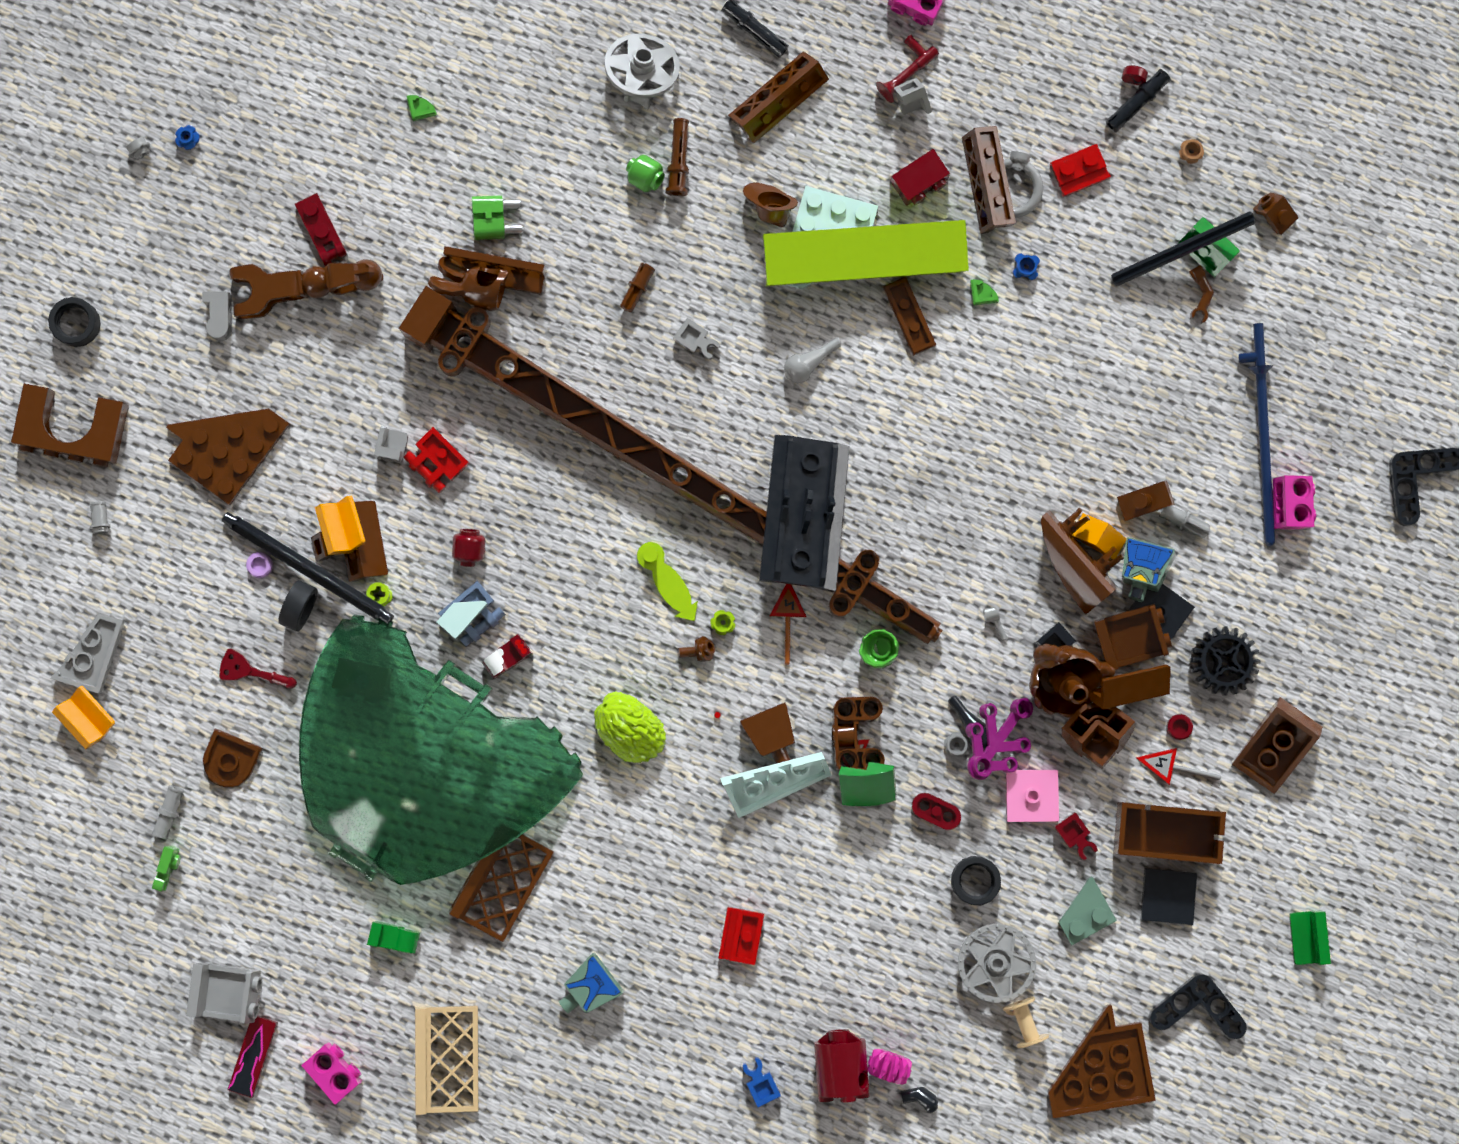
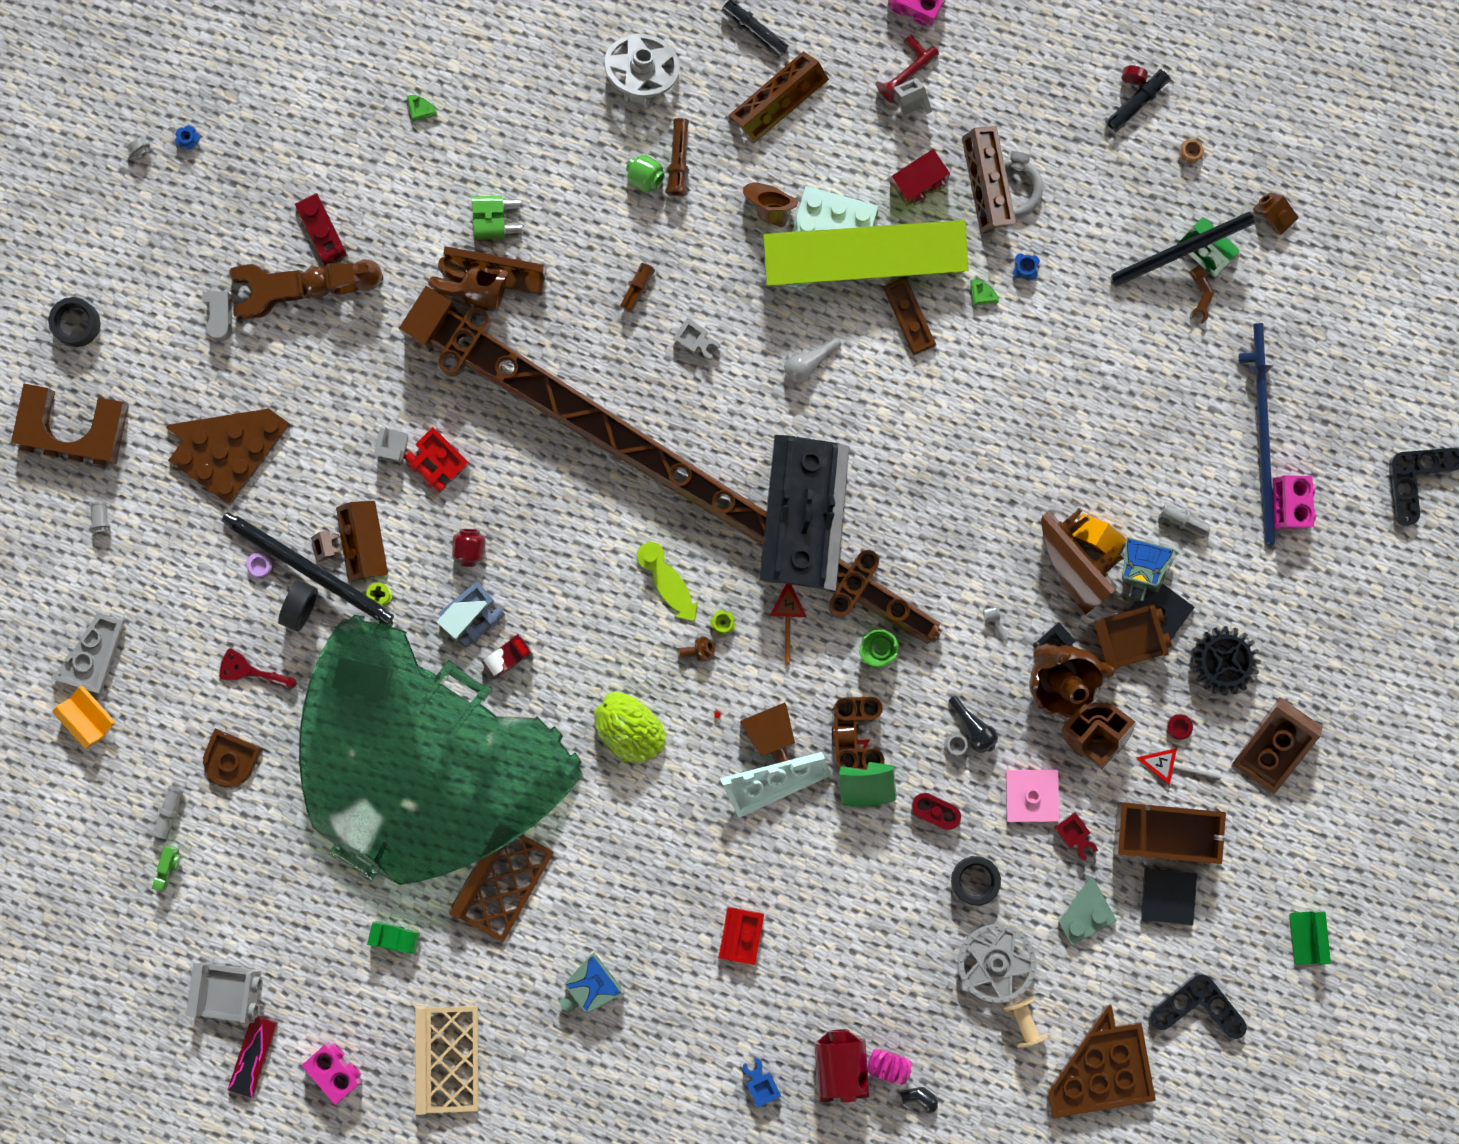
(340, 526): light orange panel -> none
(996, 740): magenta plant -> none
(1080, 170): red plate -> none
(1132, 687): reddish brown panel -> none
(1145, 500): reddish brown tile -> none

